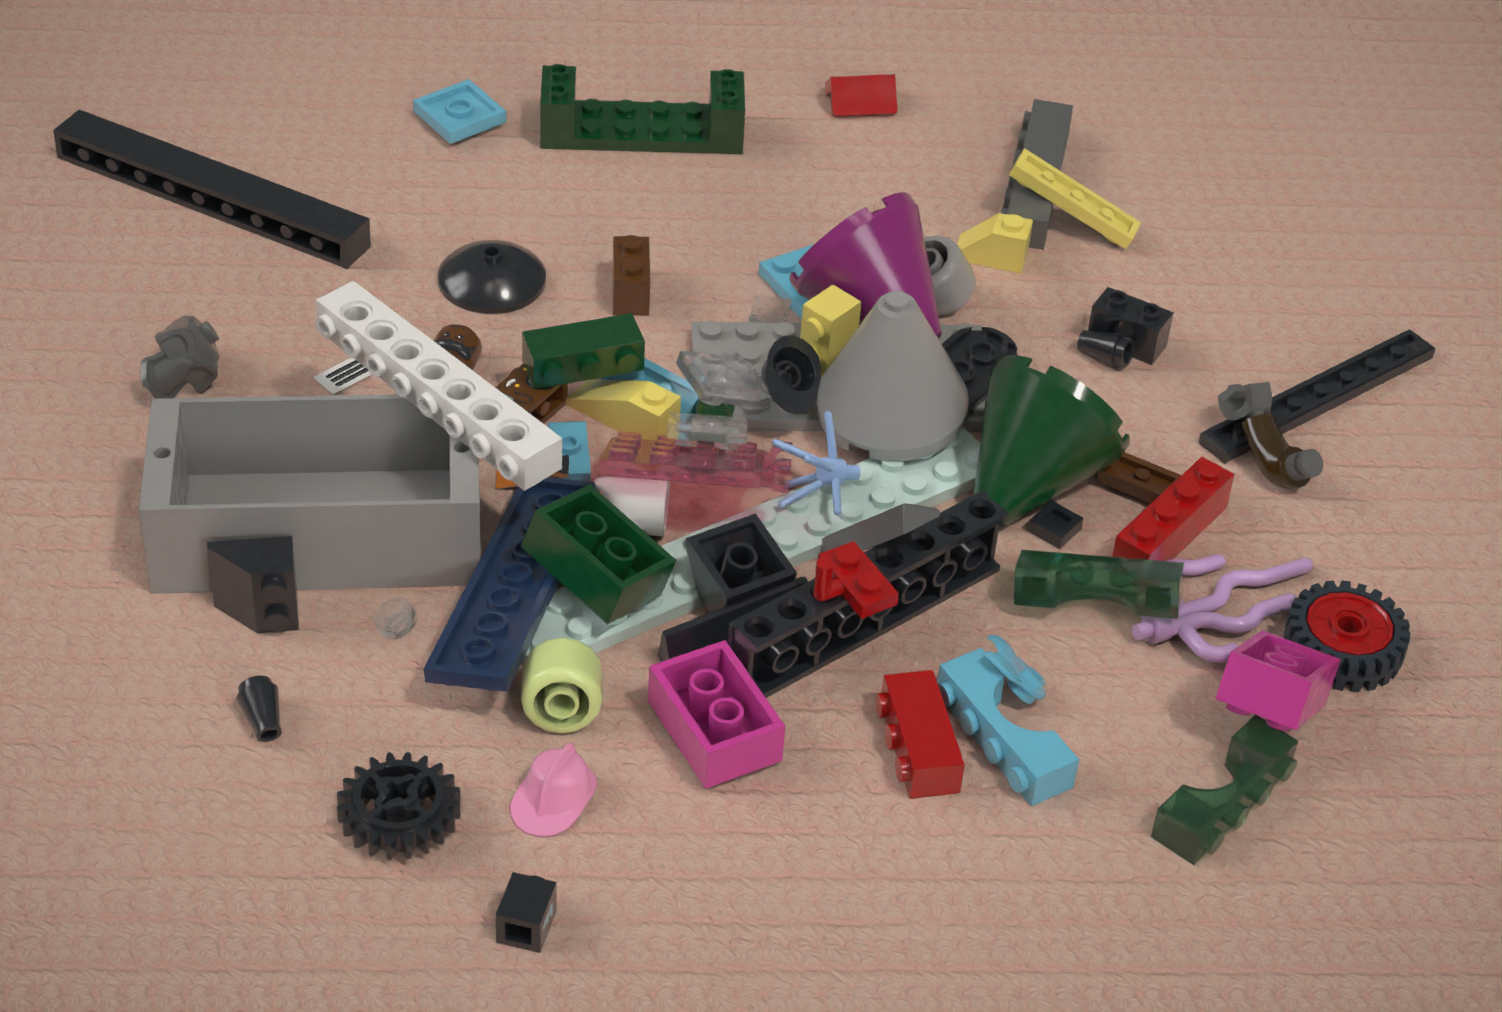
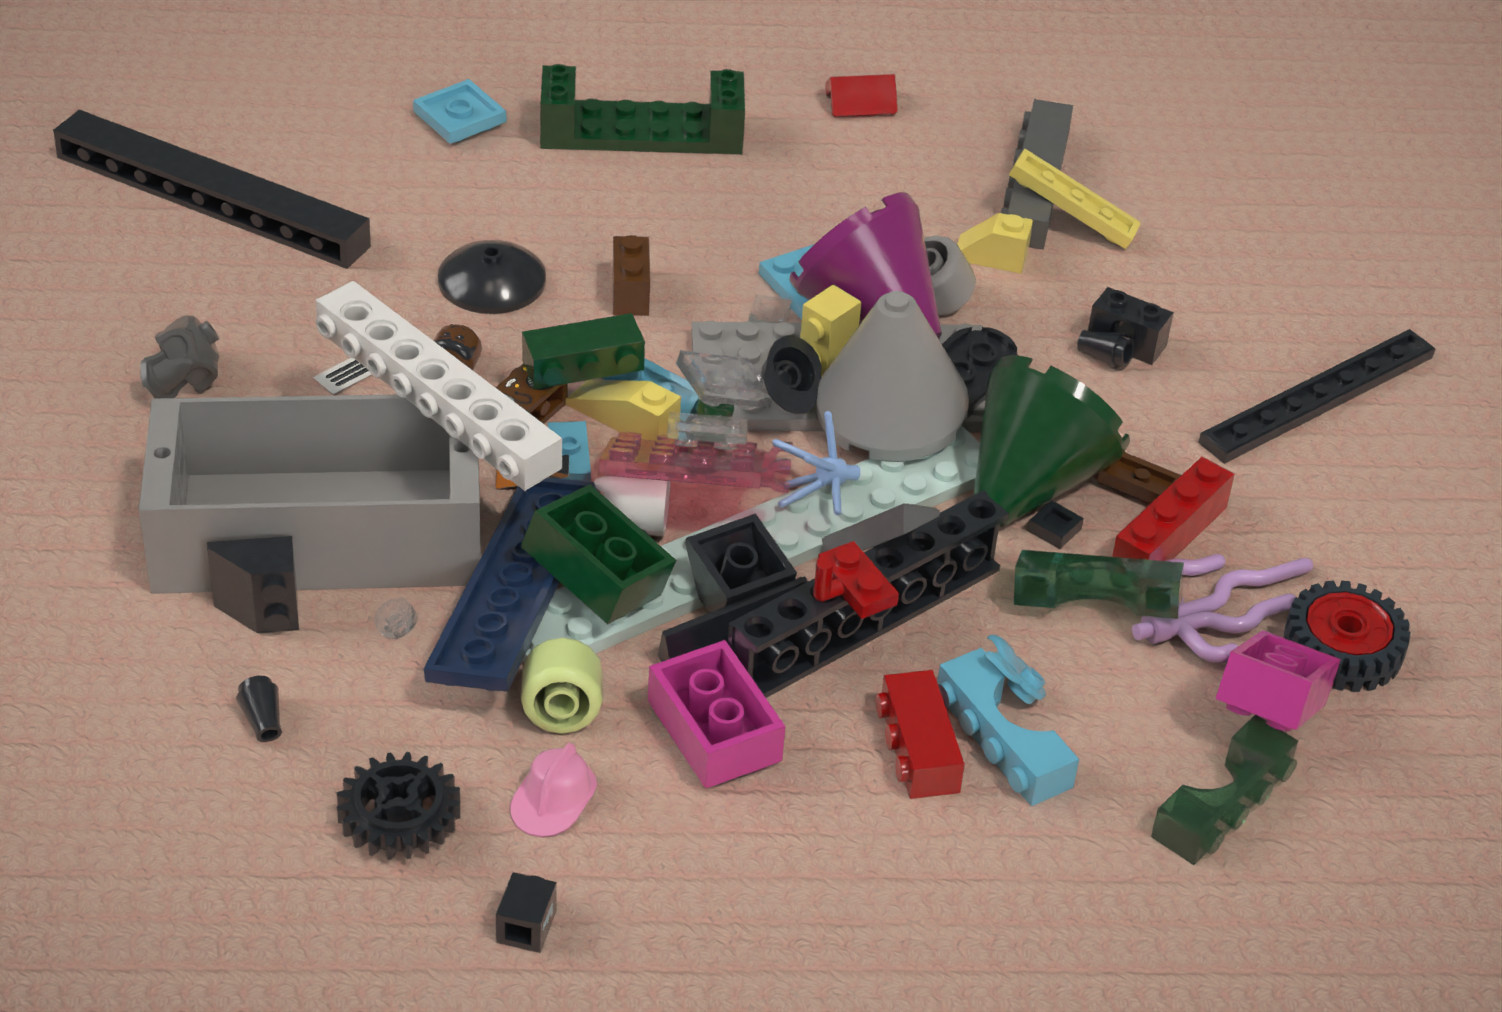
(1277, 460): piece -> none

